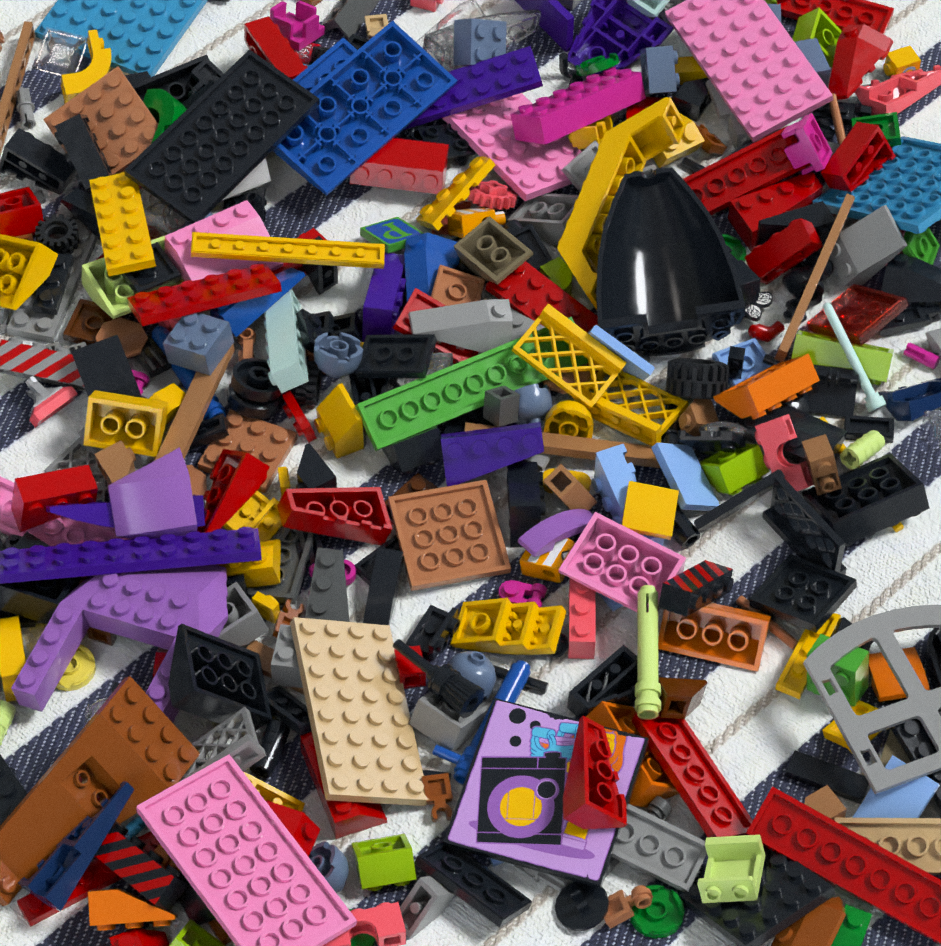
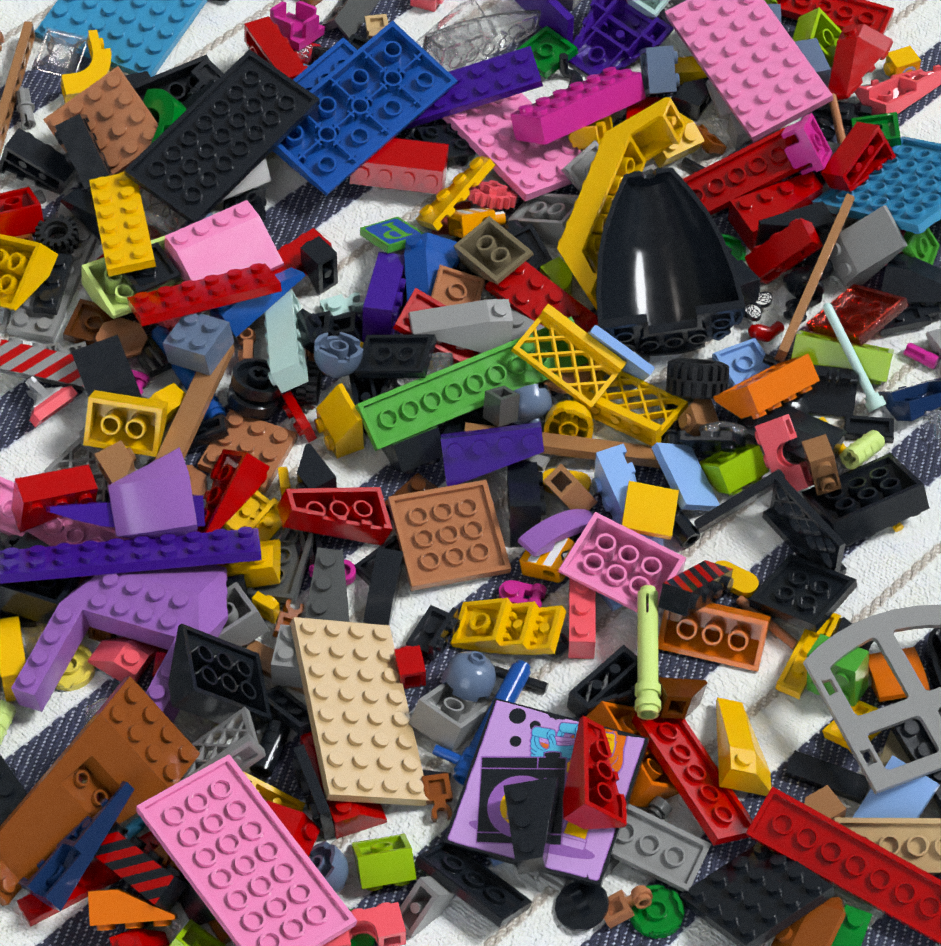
(123, 657): none -> coral slope
(287, 250): yellow tile -> none
(312, 792): none -> black plate
(338, 305): none -> light aqua plate
(446, 682): black piece -> none
(478, 40): sand blue brick -> none
(531, 818): none -> black wedge
(546, 49): none -> green plate
(596, 64): green tile -> none
(732, 869): yellowish green panel -> none
(736, 362): black piece -> none
(739, 753): none -> yellow wedge
(744, 581): none -> yellow tile

